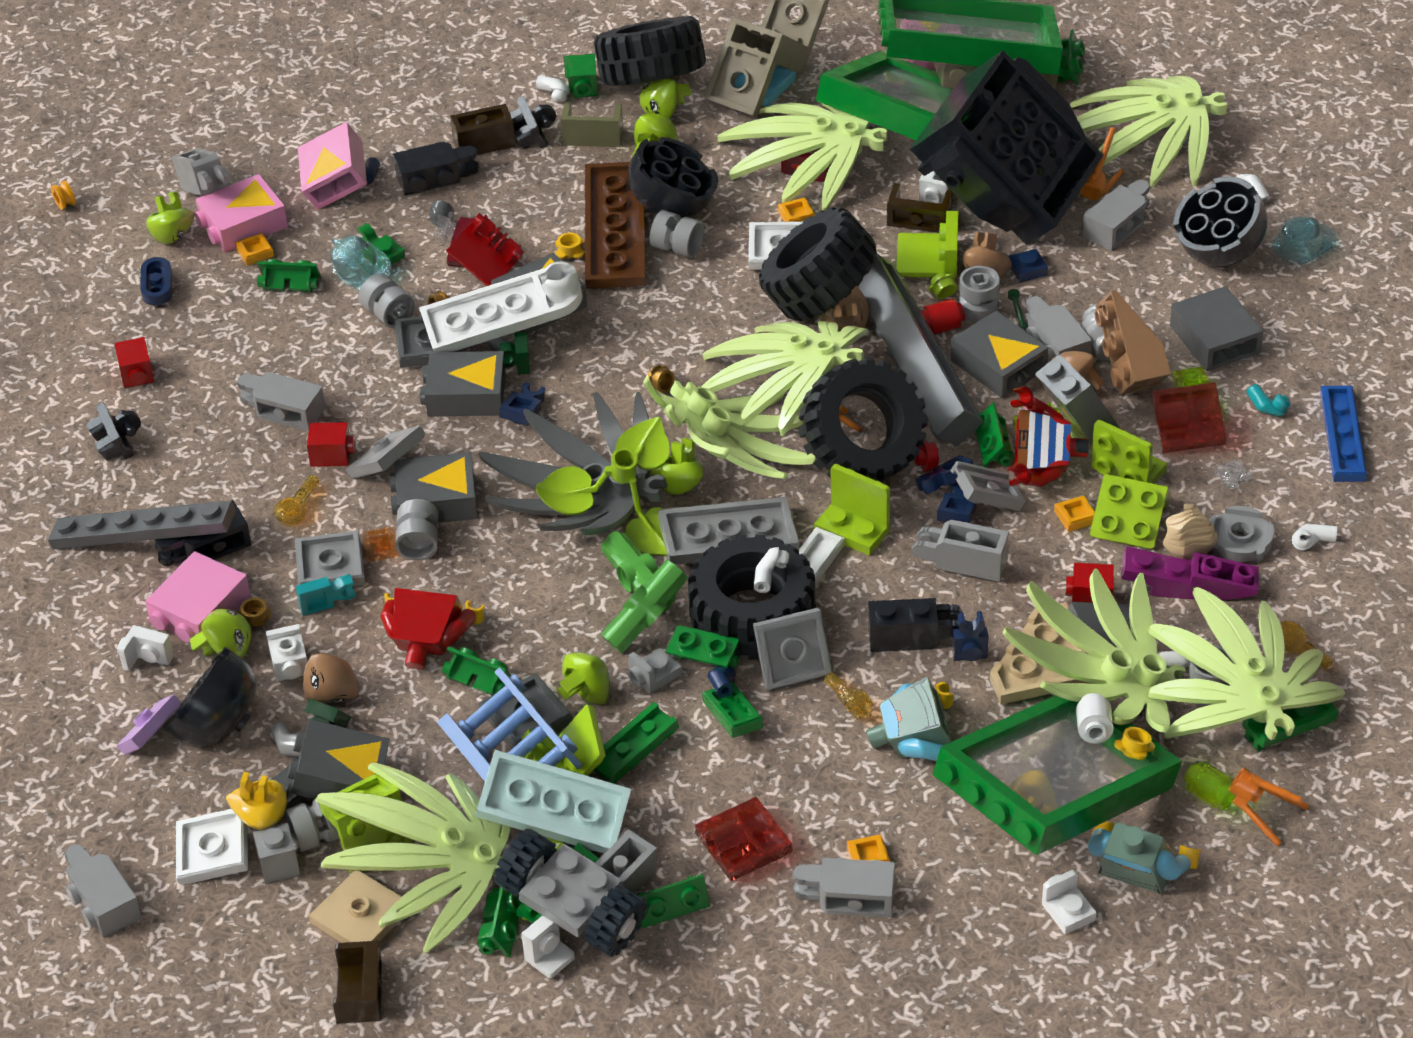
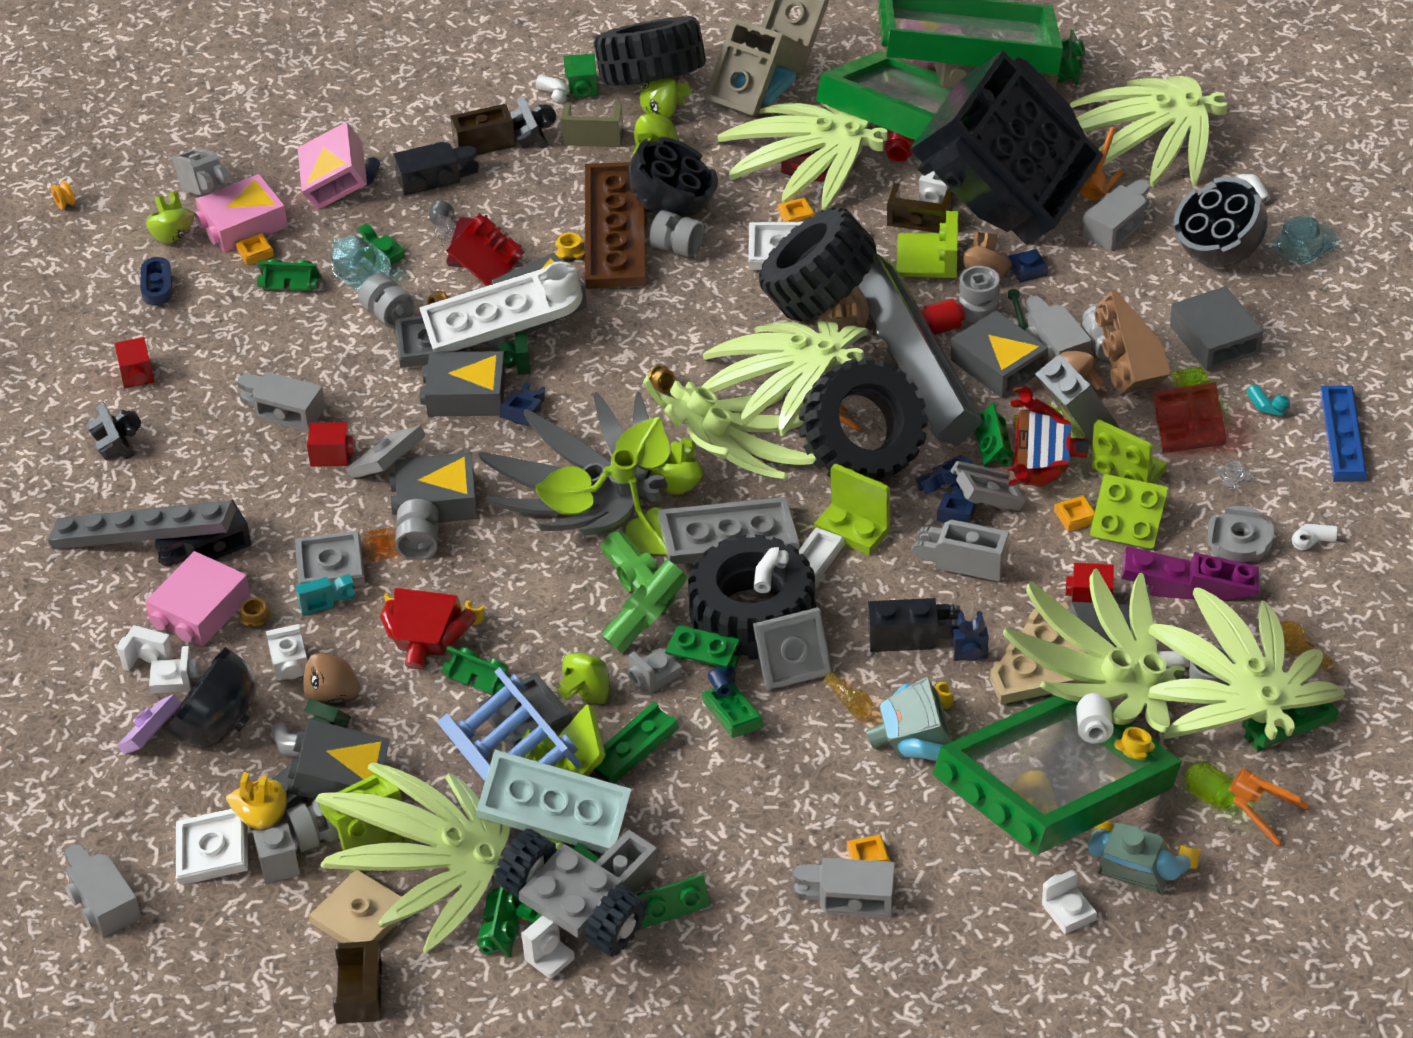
(173, 674): none -> white bracket
(221, 630): lime piece -> none
(293, 509): clear yellow plate -> none
(743, 838): clear red plate -> none
(898, 146): none -> red brick
(928, 456): red plate -> none
(943, 285): lime plate -> none
(1189, 533): tan hair -> none

